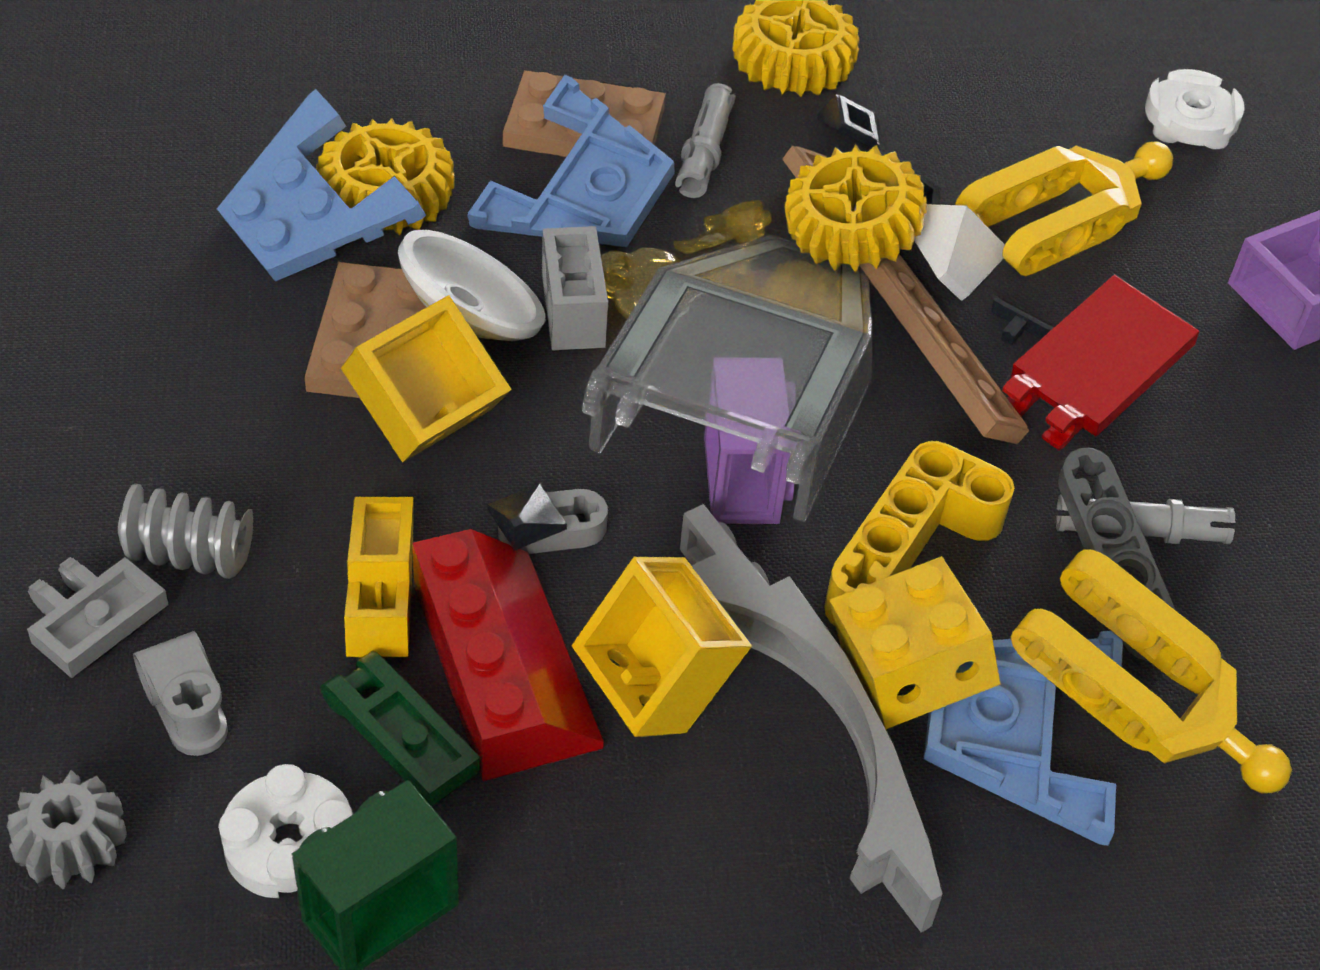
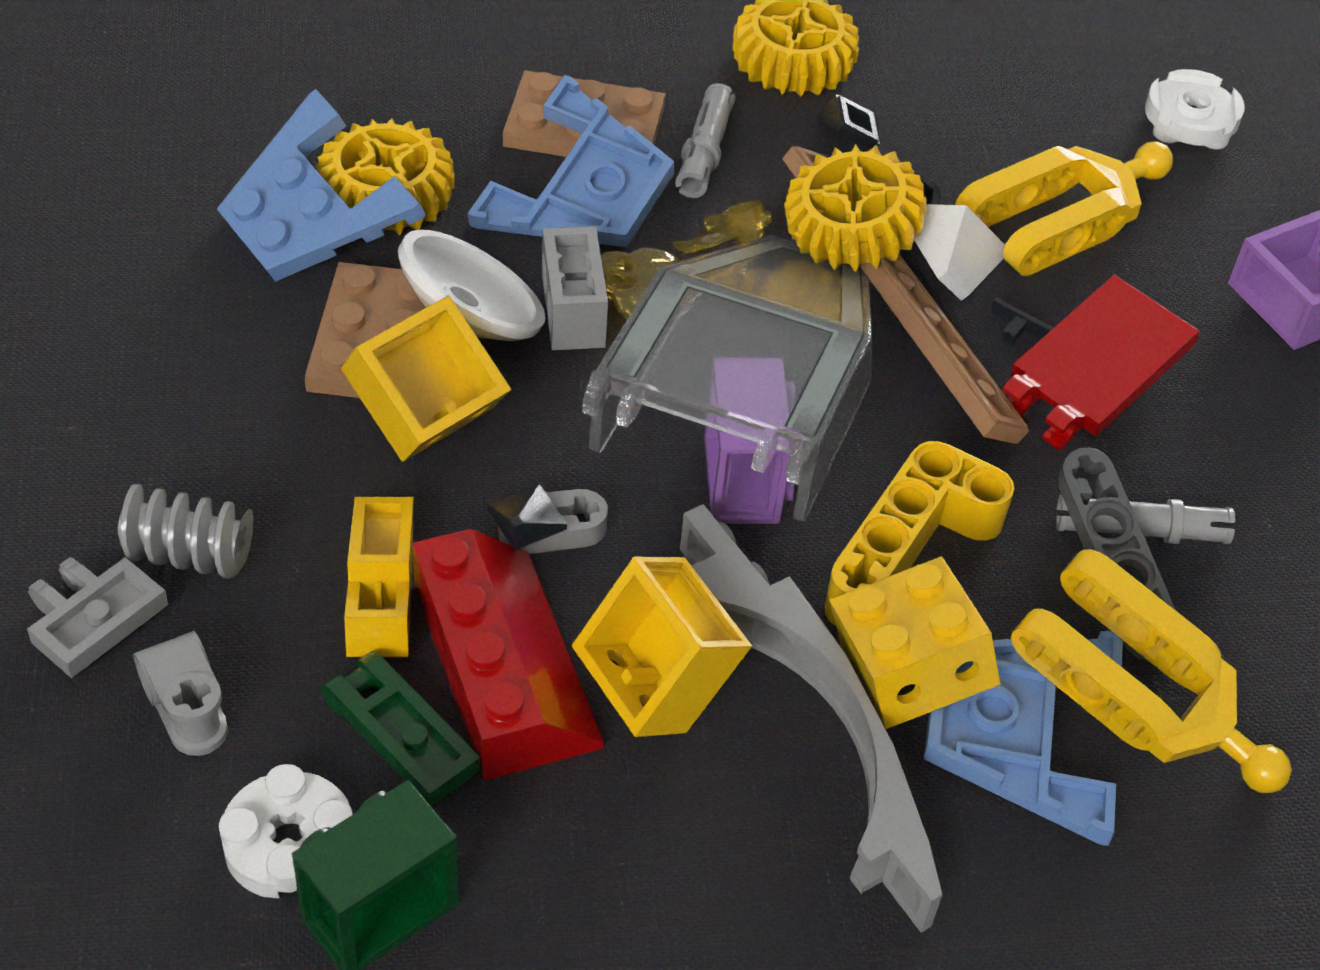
(66, 829): light grey gear -> none

